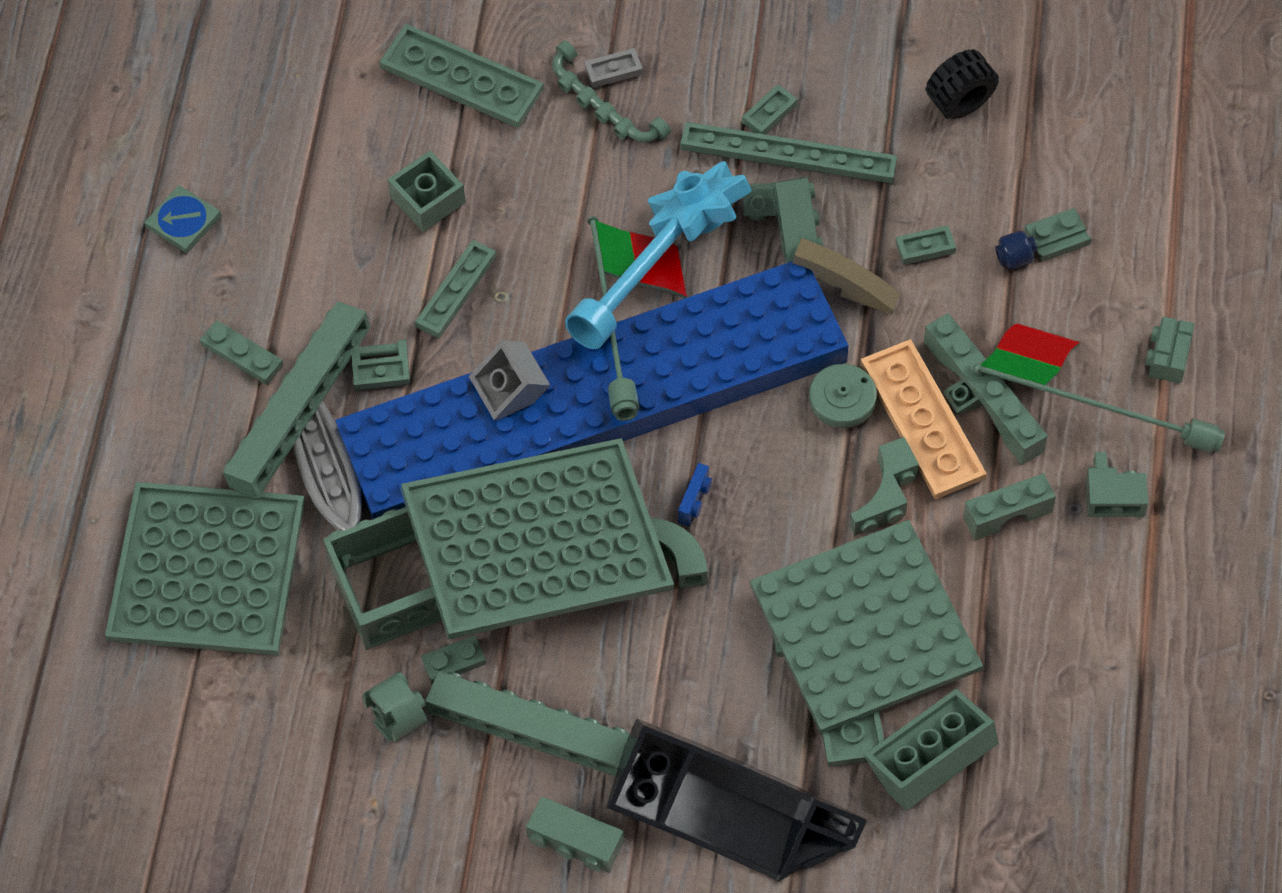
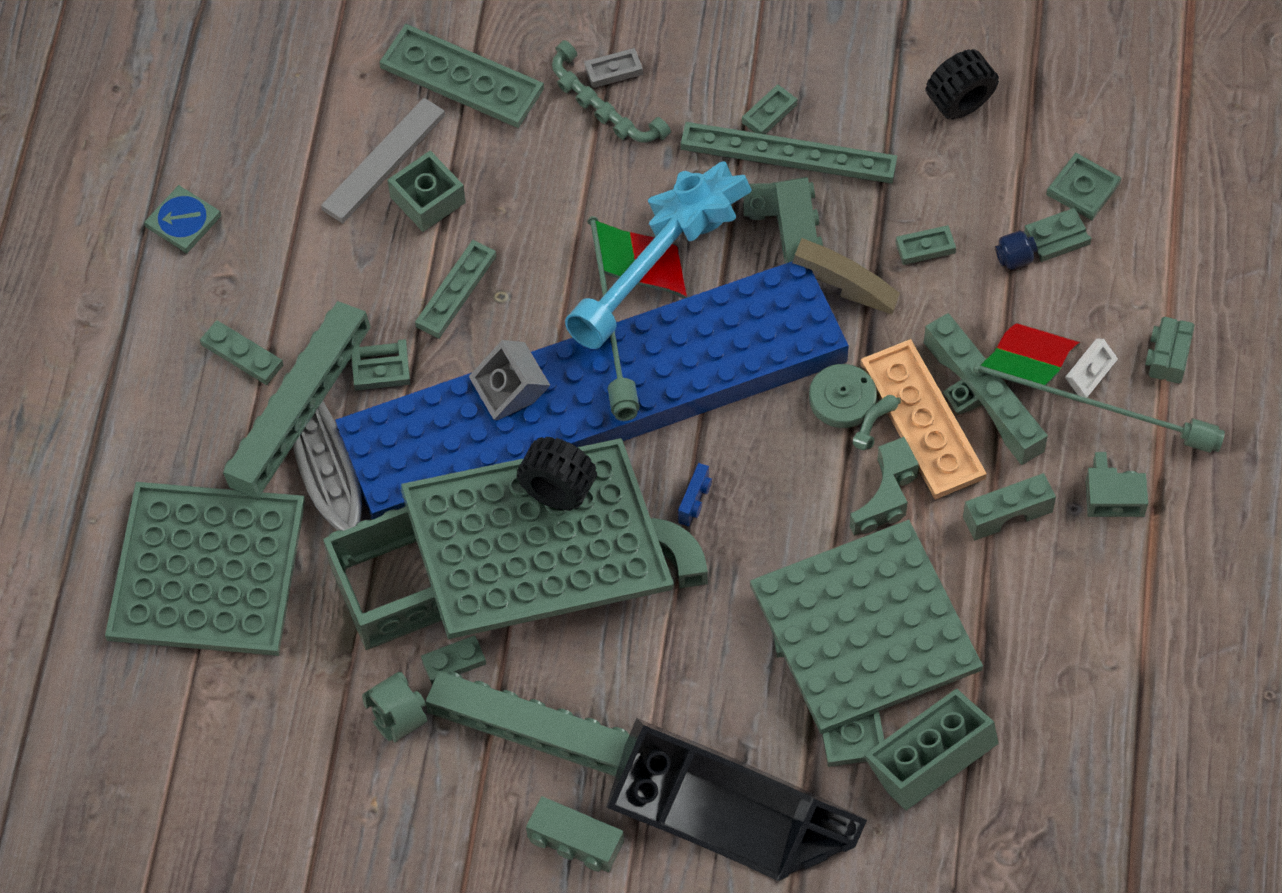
(383, 160): none -> light grey tile
(556, 473): none -> black tyre
(887, 404): none -> sand green piece
(1083, 186): none -> sand green tile
(1091, 368): none -> white plate

